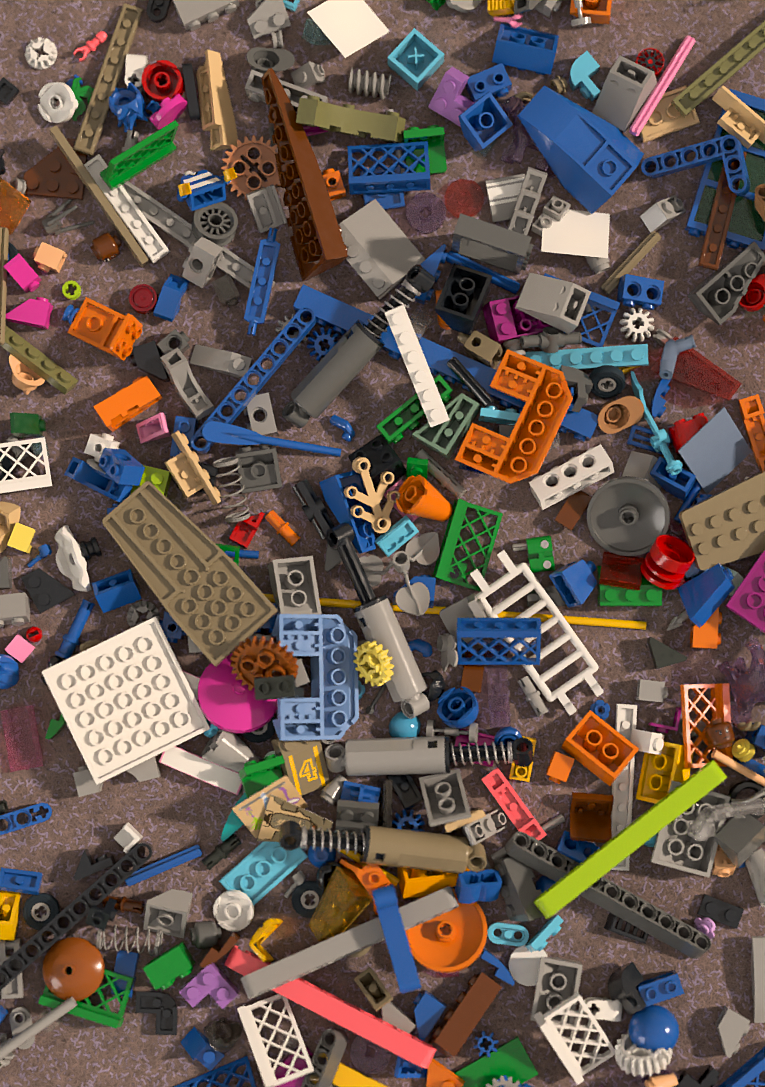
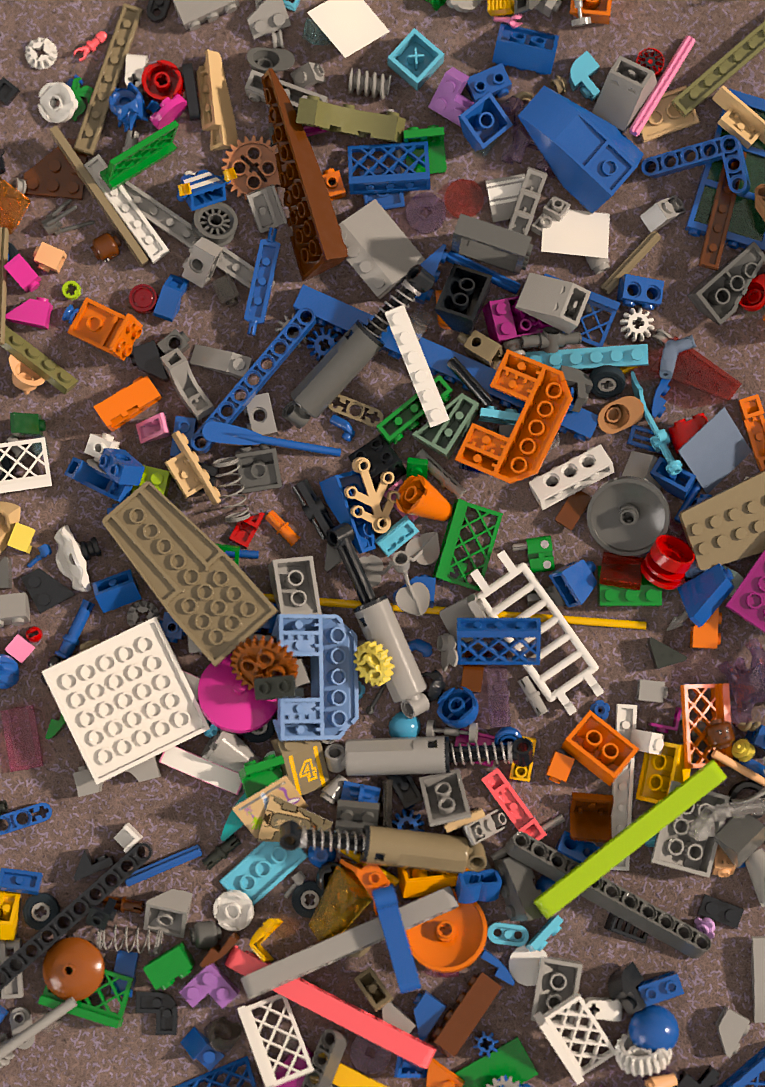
(371, 411): none -> dark tan beam

